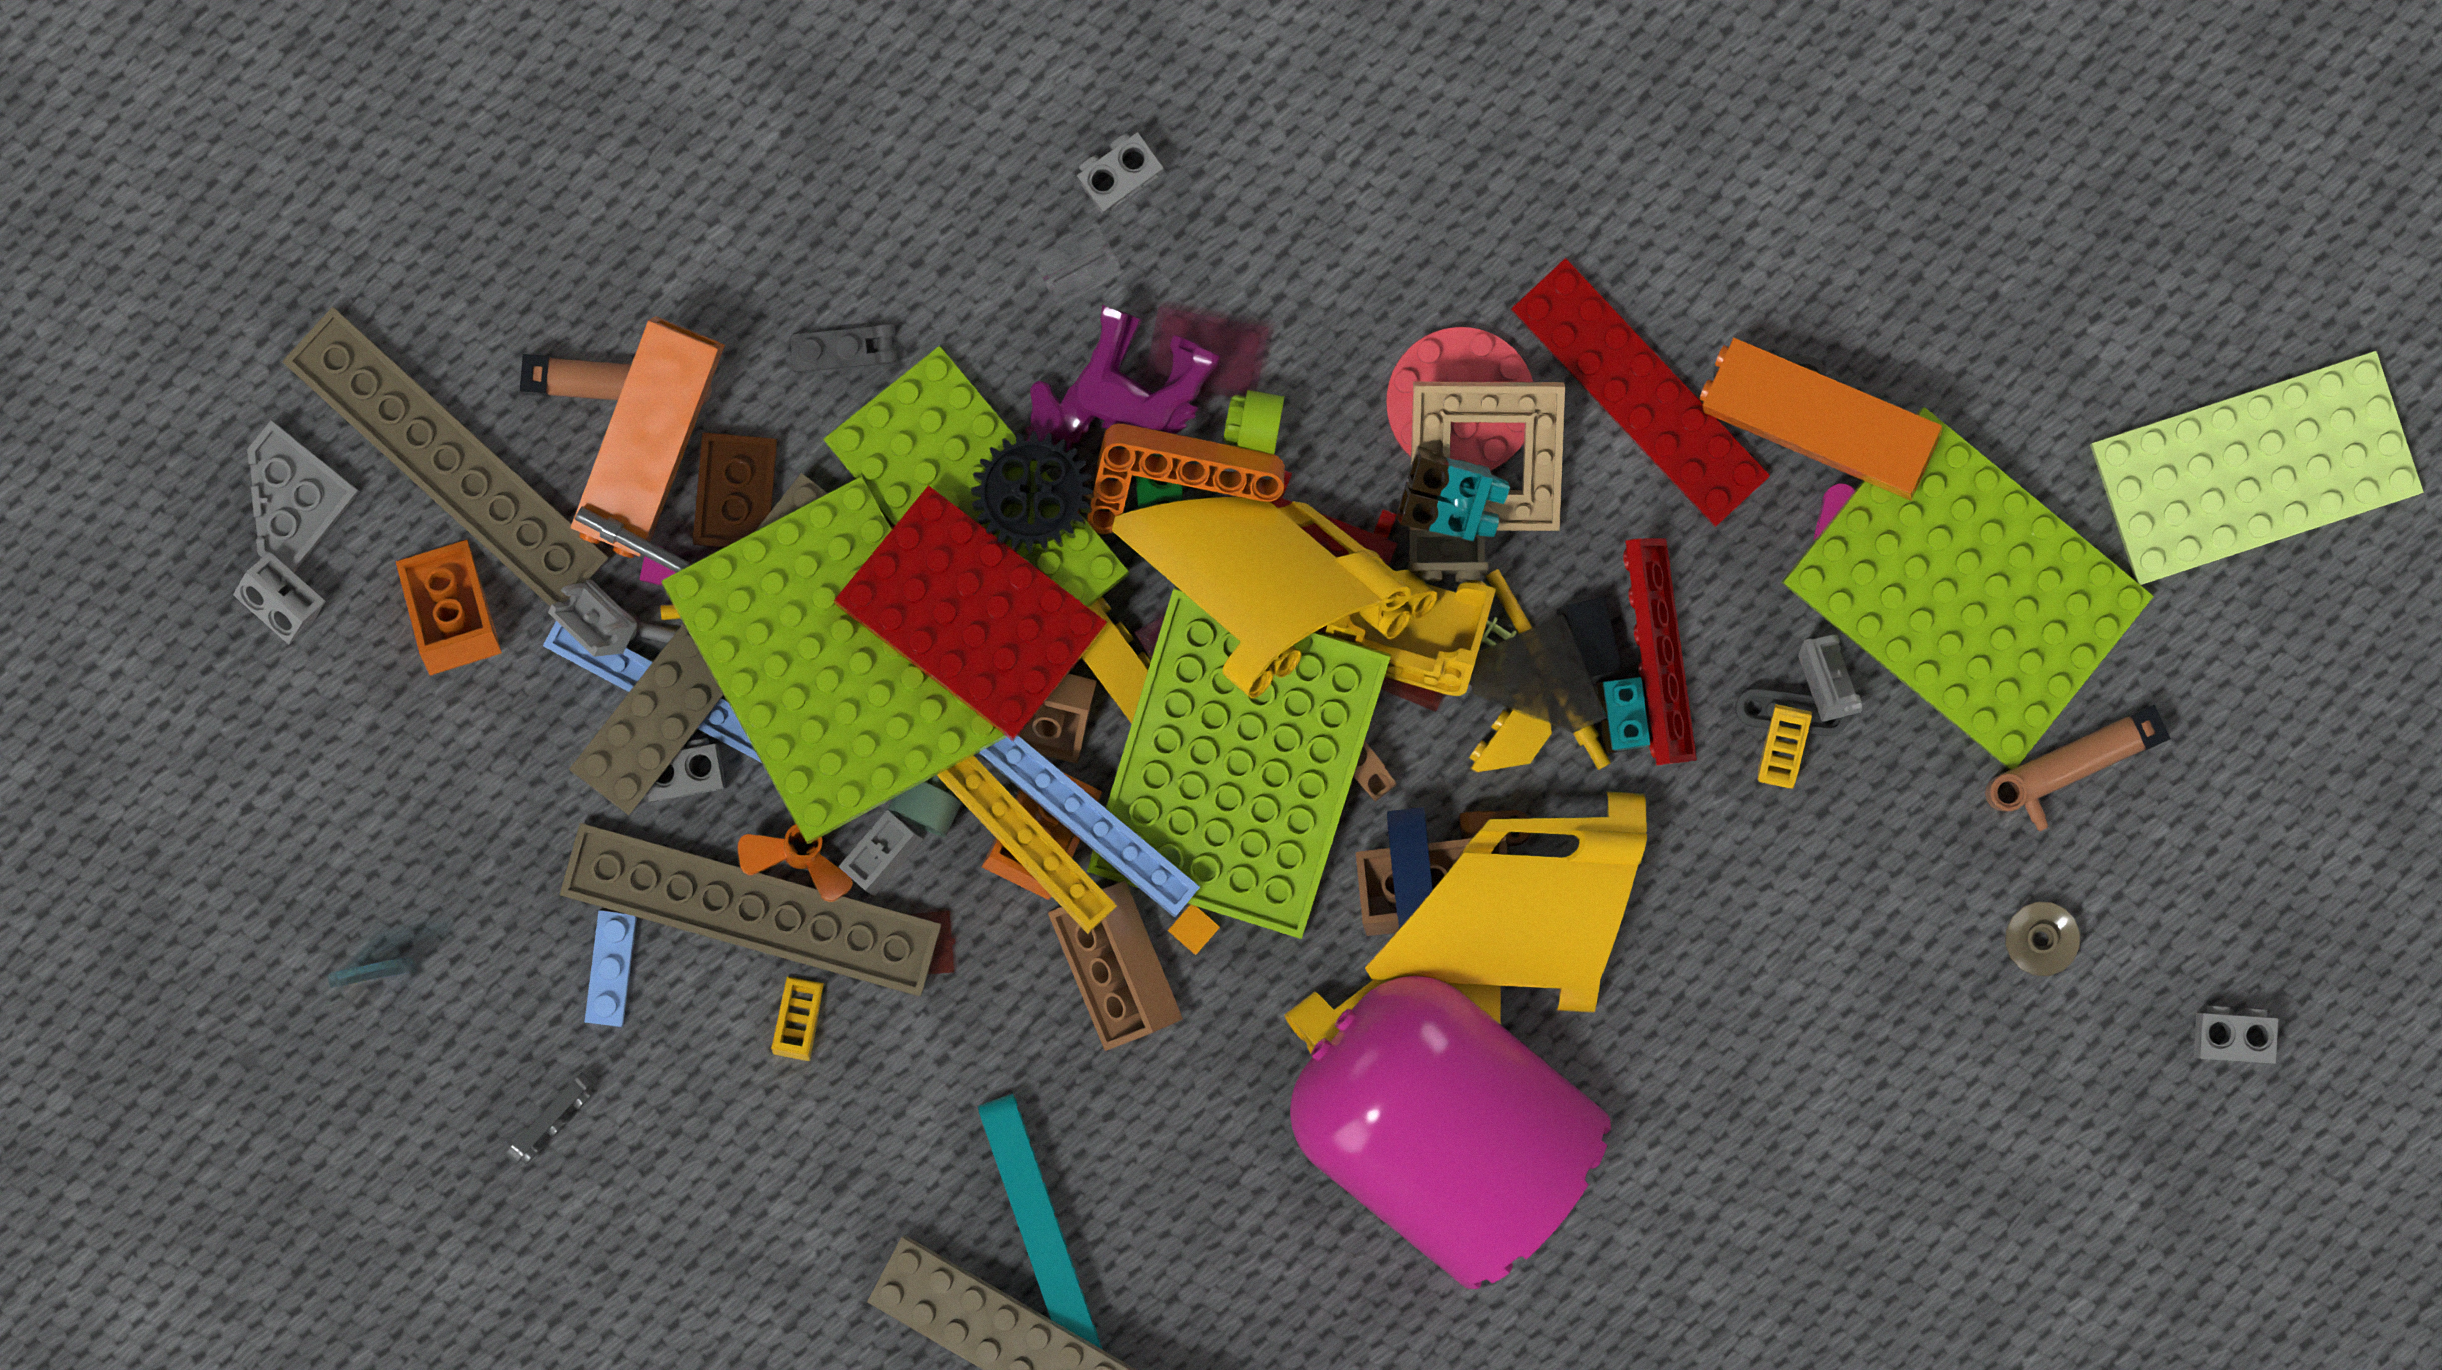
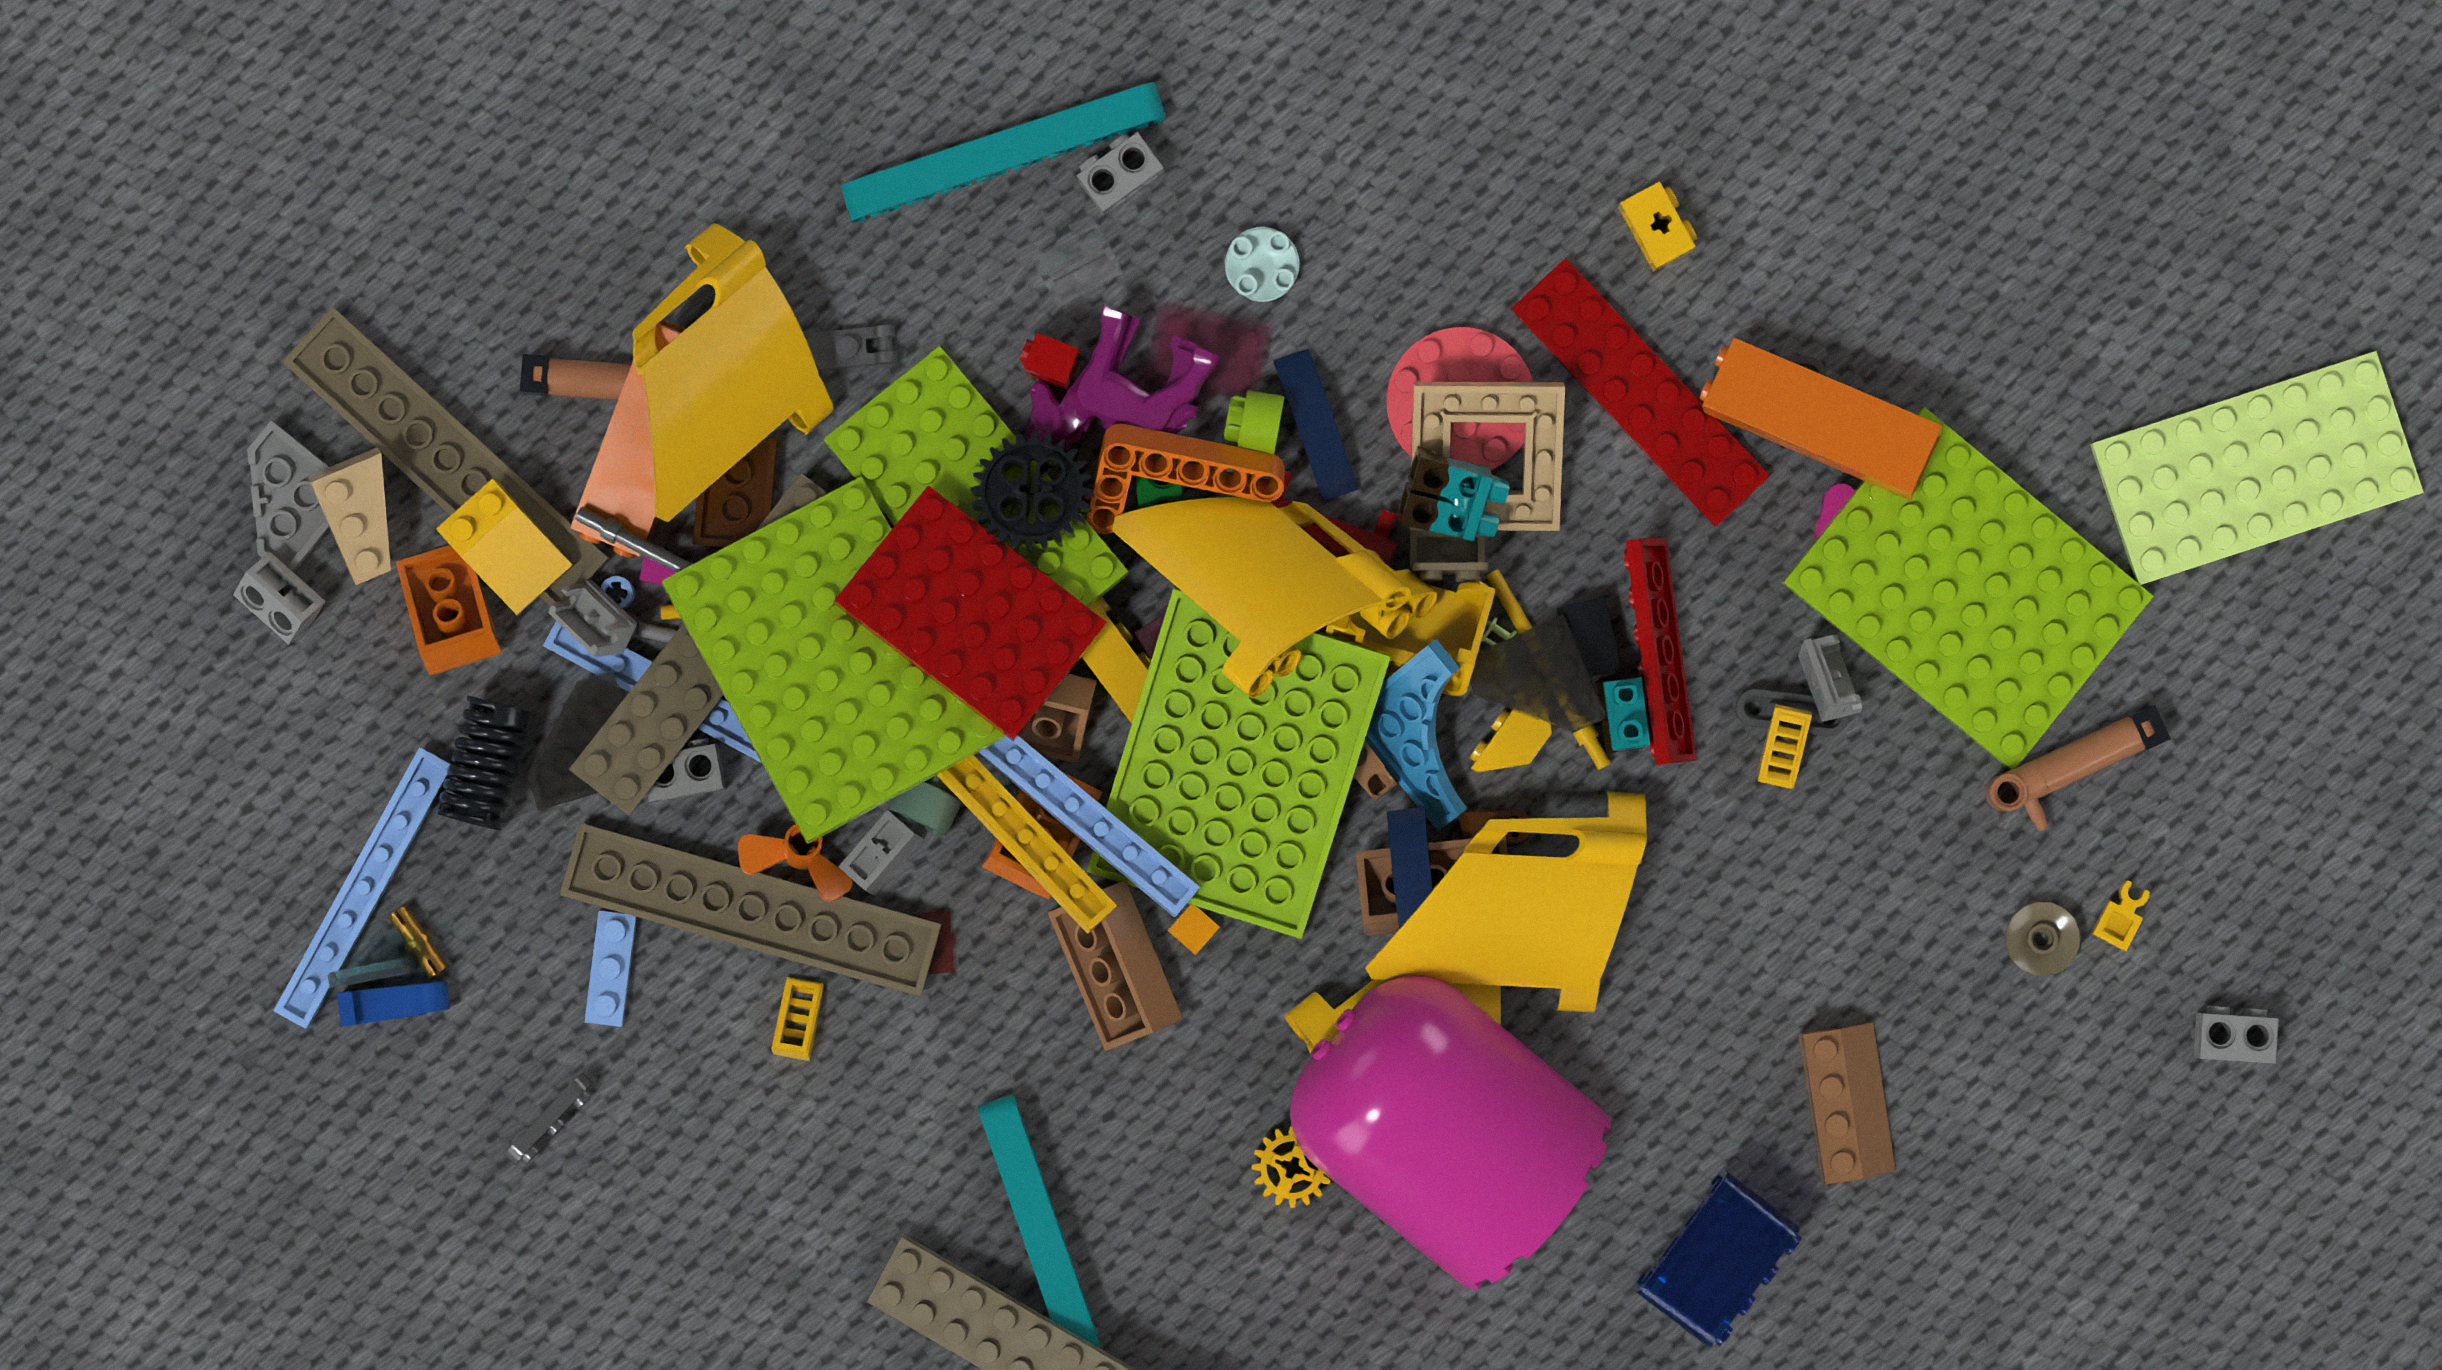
(356, 513): none -> tan wedge
(363, 887): none -> light blue plate
(391, 1002): none -> blue leg
(418, 941): none -> pearl gold pin
(486, 762): none -> black piece
(504, 546): none -> yellow slope
(577, 724): none -> clear smoke plate
(625, 584): none -> light blue bush
(726, 374): none -> yellow panel
(1003, 150): none -> teal beam
(1050, 360): none -> red brick
(1262, 264): none -> light aqua dish
(1285, 1182): none -> yellow gear
(1315, 425): none -> dark blue slope
(1405, 732): none -> dark azure plate
(1639, 215): none -> yellow brick
(1719, 1260): none -> clear blue windscreen
(1847, 1103): none -> medium nougat slope
(2118, 921): none -> yellow plate

